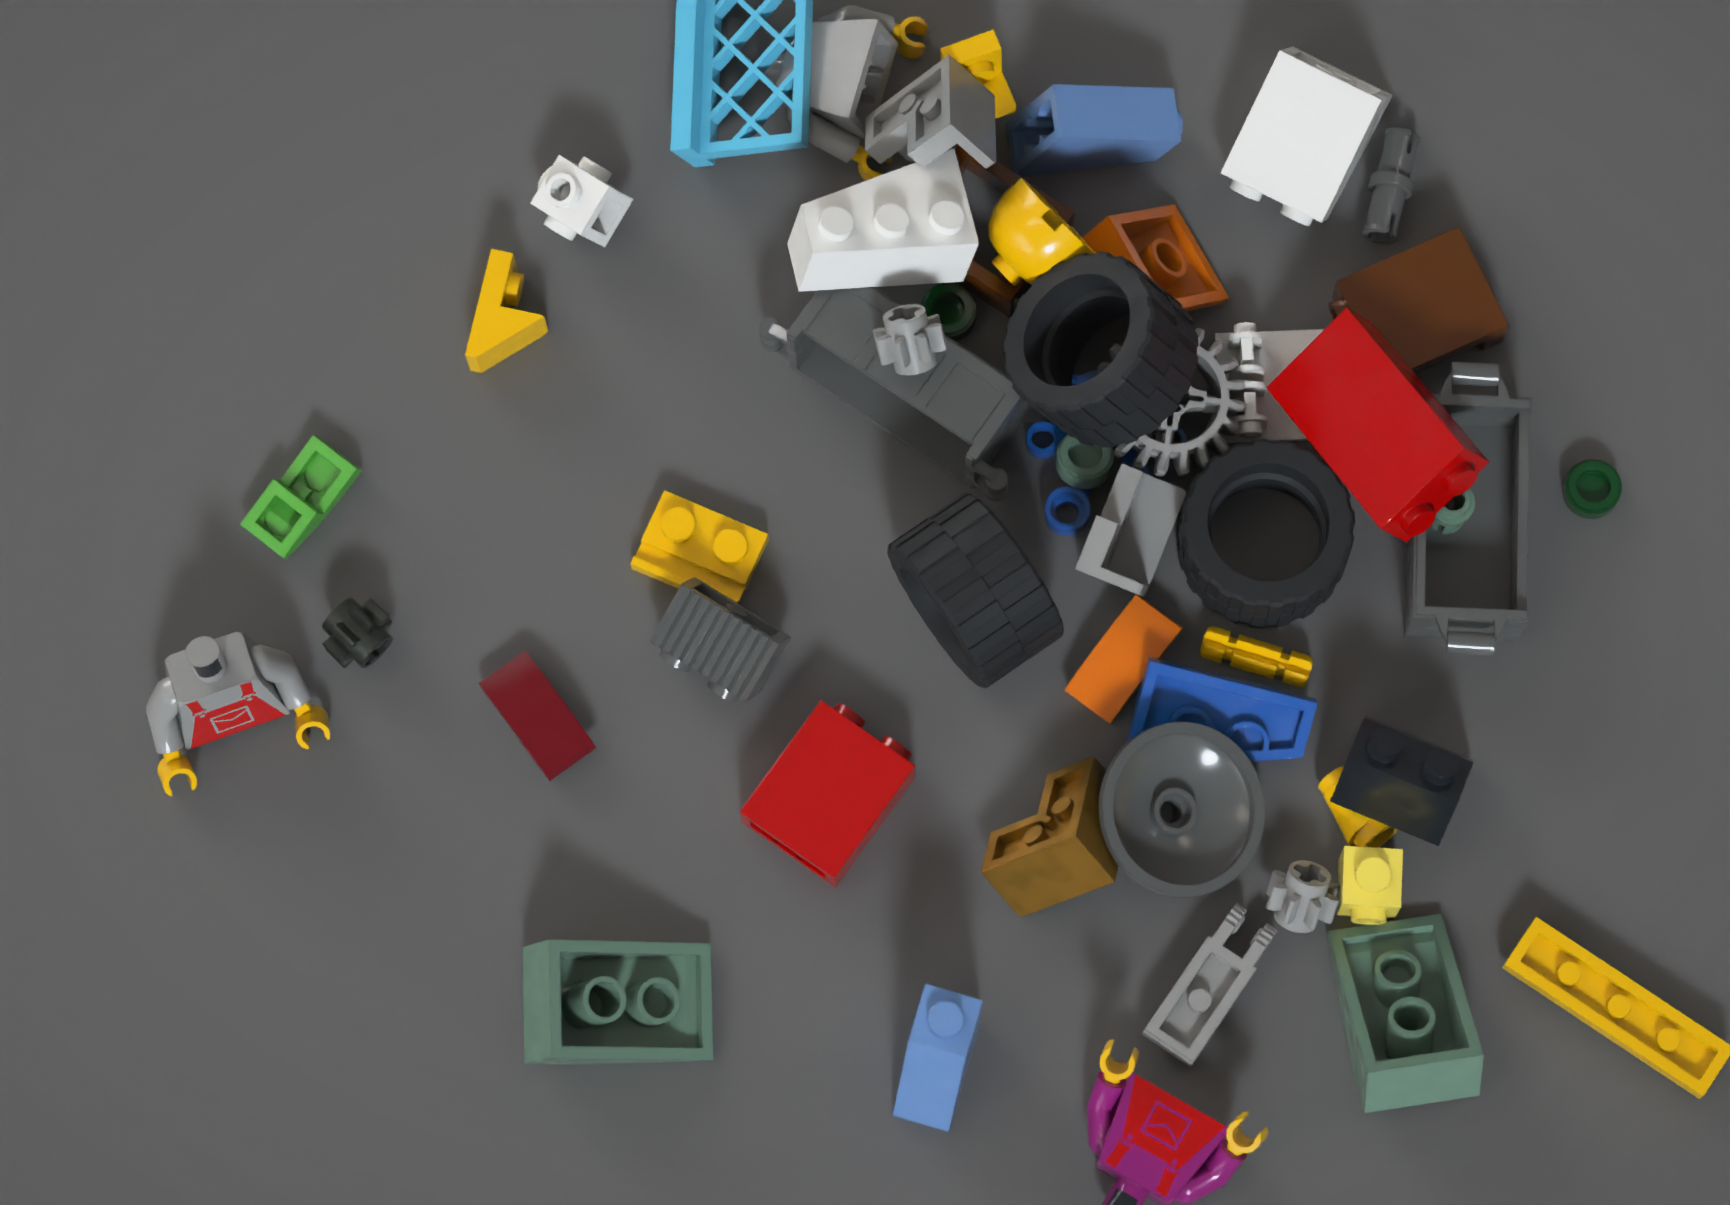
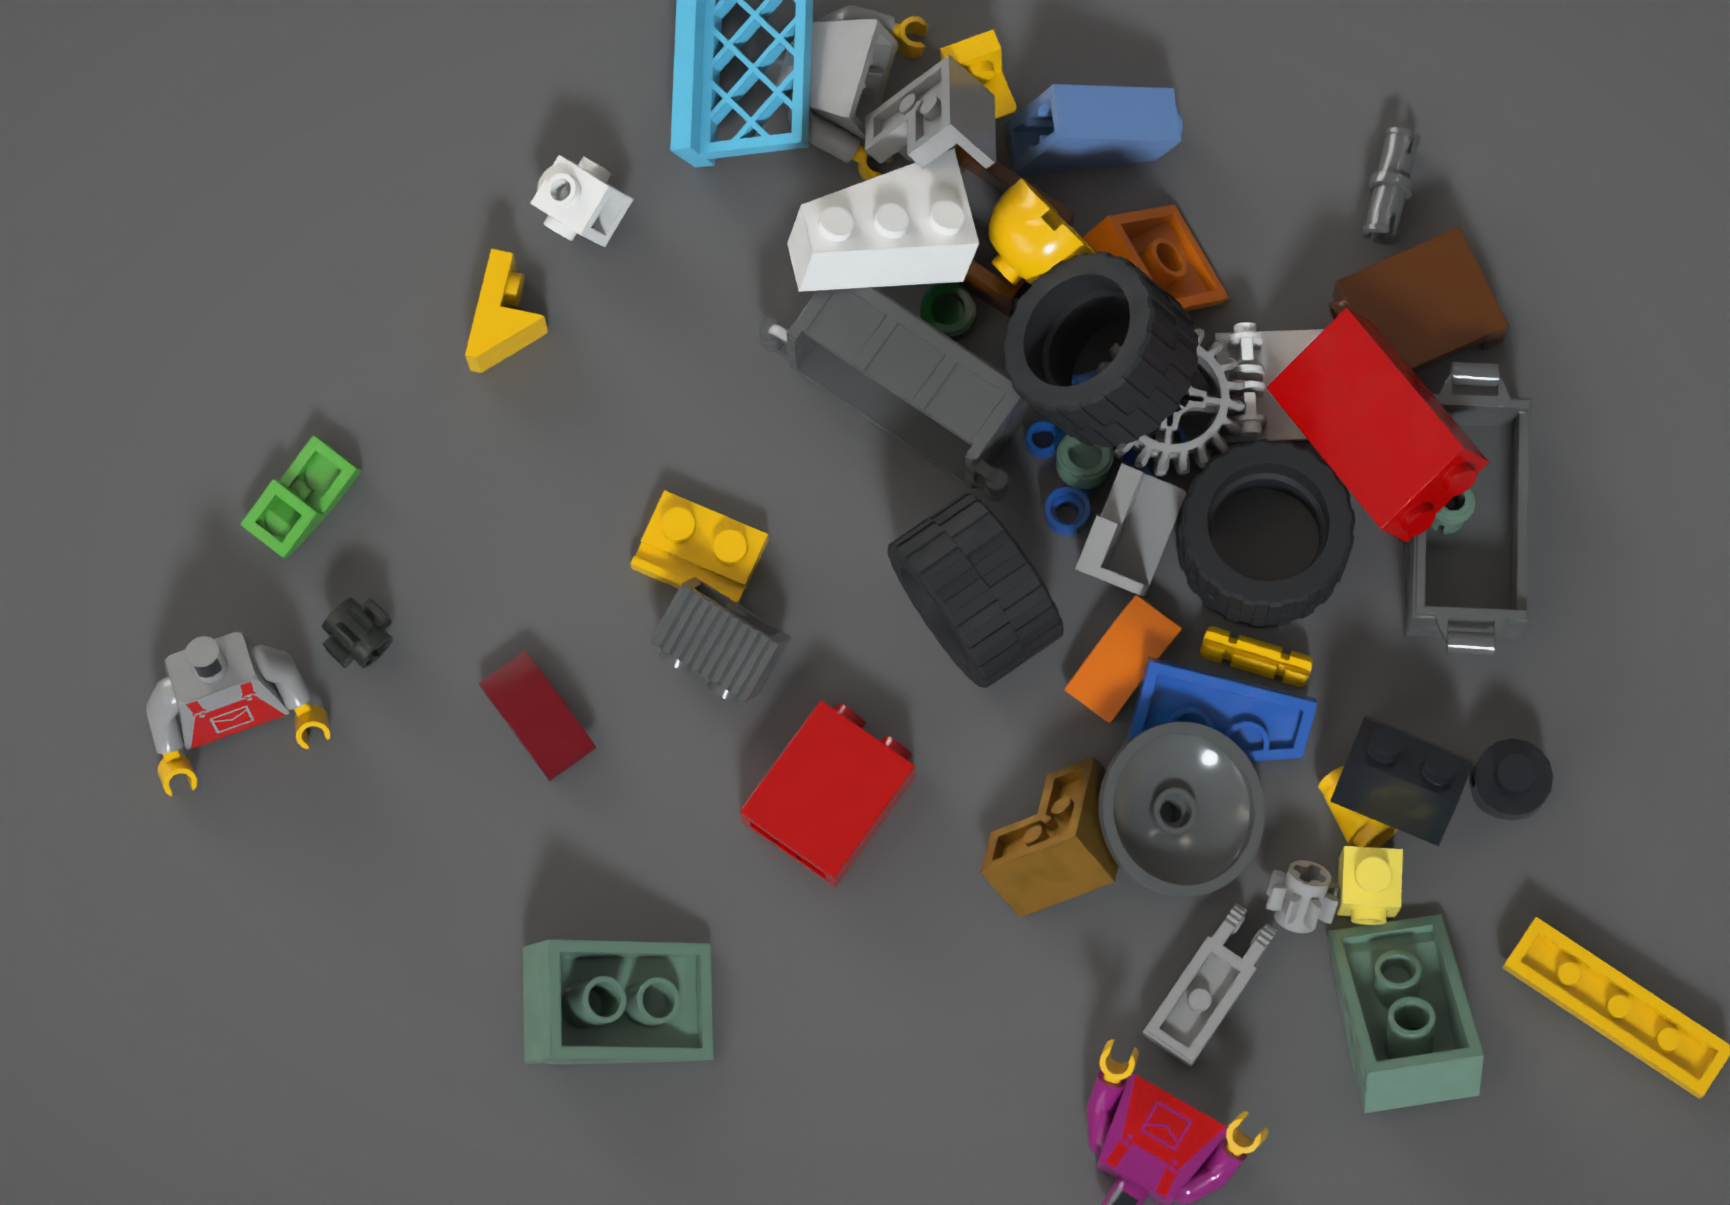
(910, 339): light grey gear -> none
(937, 1057): medium blue slope -> none
(1304, 135): white slope -> none
(1511, 780): none -> black piece
(1592, 489): dark green tile -> none

